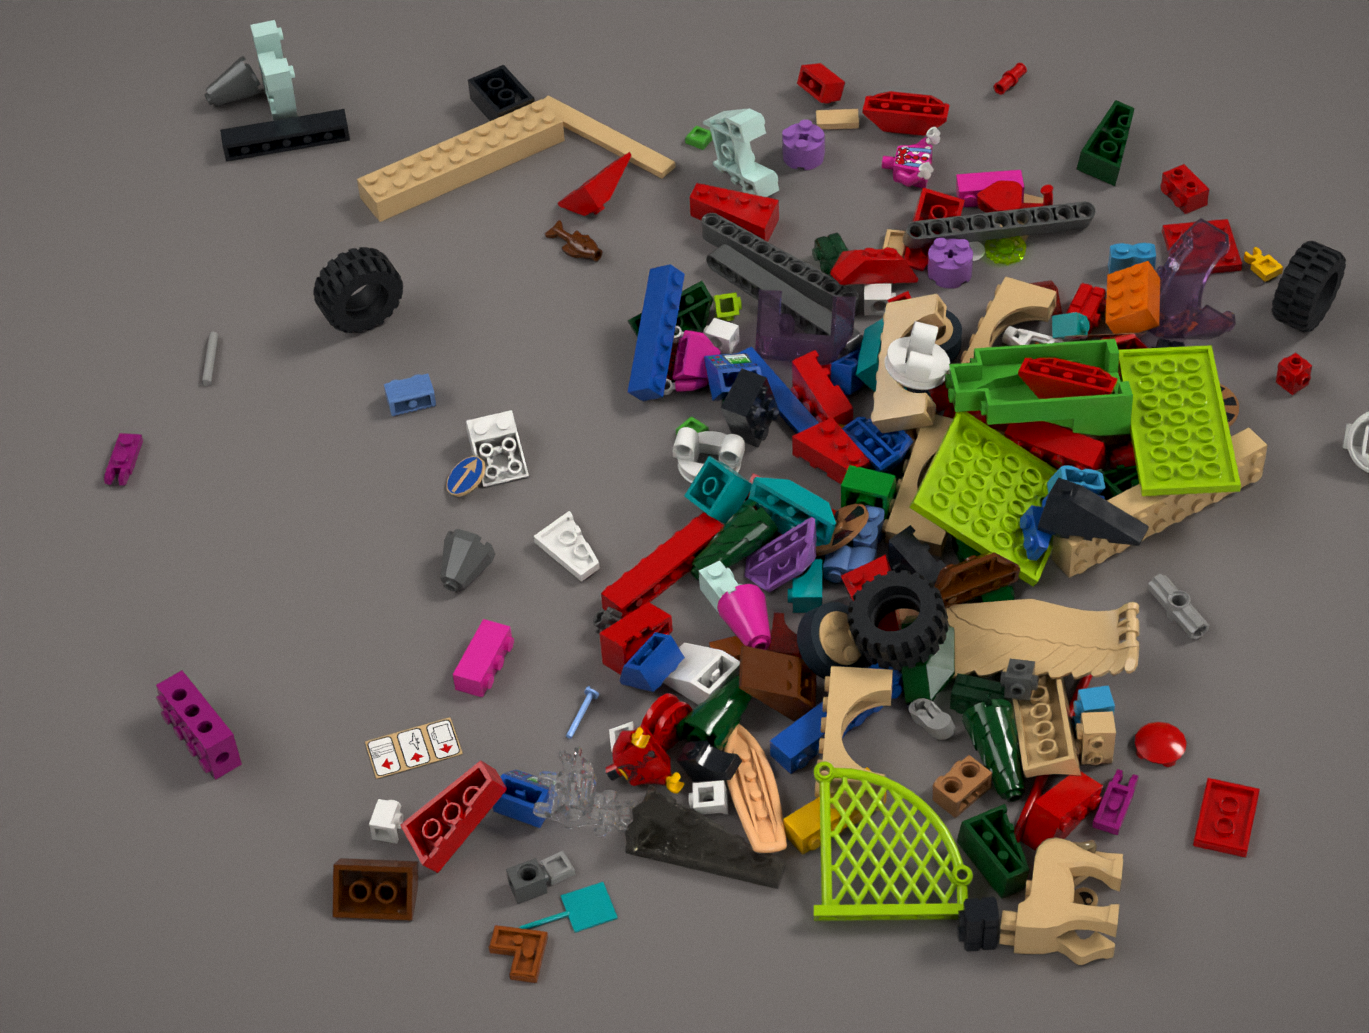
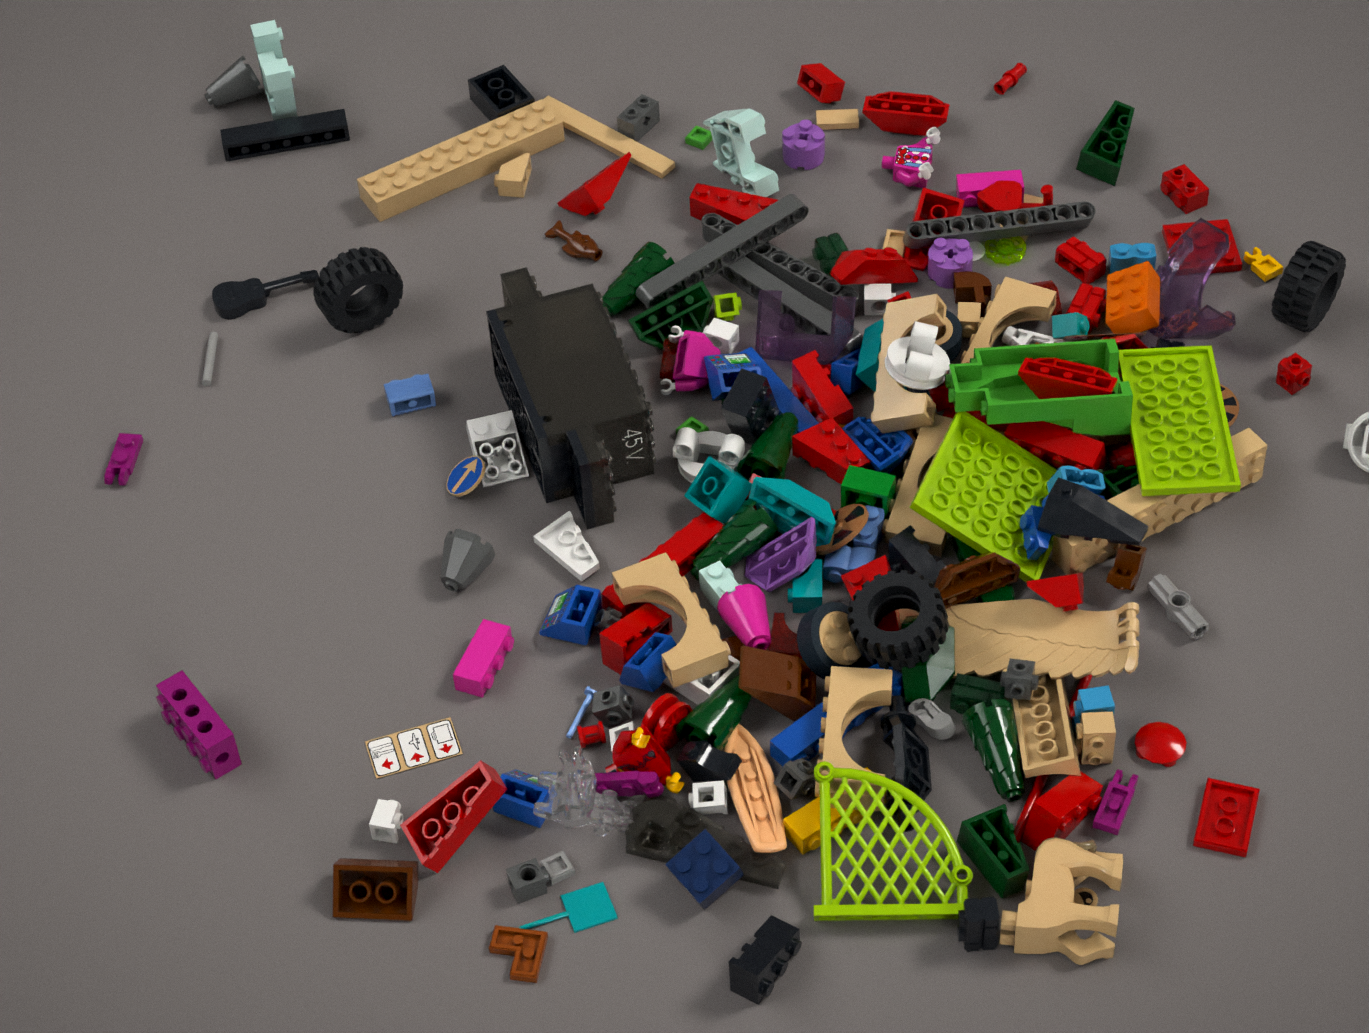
(237, 298): none -> black piece
(514, 176): none -> tan slope
(571, 393): none -> clear smoke piece
(573, 615): none -> blue slope
(584, 731): none -> red bush
(612, 705): none -> dark grey brick
(630, 783): none -> magenta hinge
(639, 117): none -> dark grey brick
(643, 266): none -> dark green cone
(656, 333): blue brick -> none
(659, 582): none -> tan arch
(704, 869): none -> dark blue brick
(723, 250): none -> dark grey beam
(764, 959): none -> black wedge
(771, 450): none -> dark green cone
(796, 778): none -> dark grey brick
(911, 755): none -> black plate
(964, 789): medium nougat brick -> none
(969, 317): none -> tan brick
(972, 287): none -> reddish brown brick
(1061, 590): none -> red wedge
(1080, 260): none -> red brick
(1127, 567): none -> reddish brown brick

